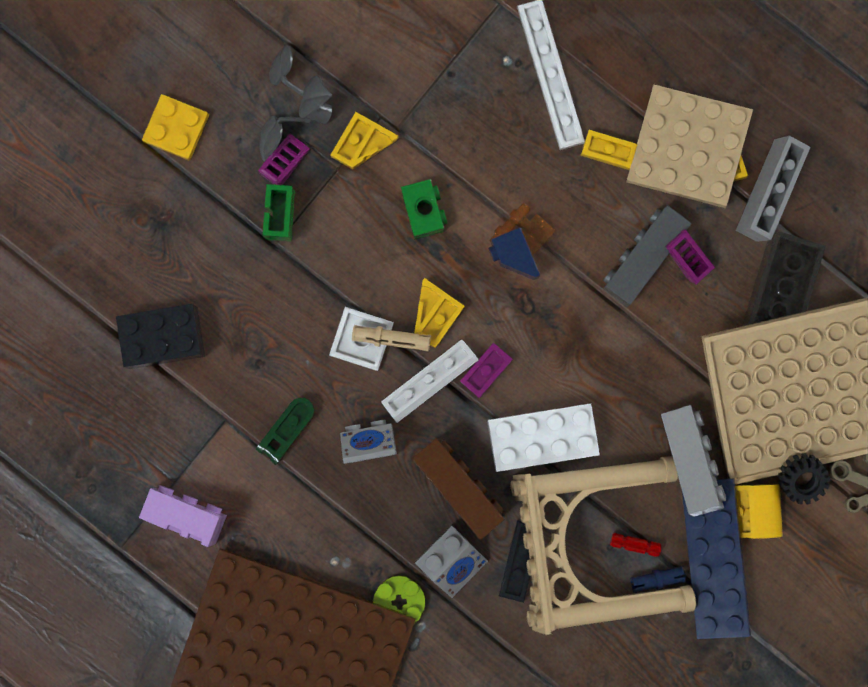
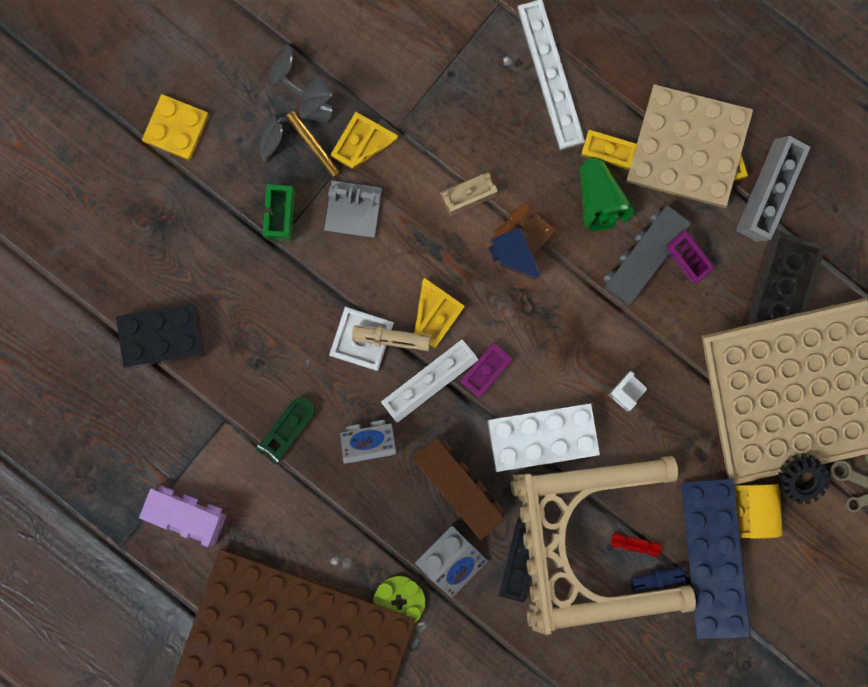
(265, 171): magenta slope -> none
(312, 143): none -> pearl gold bar
(353, 209): none -> light grey hinge
(413, 197): green brick -> none
(469, 194): none -> tan hinge
(602, 197): none -> green cone
(627, 391): none -> white panel
(693, 461): light grey brick -> none

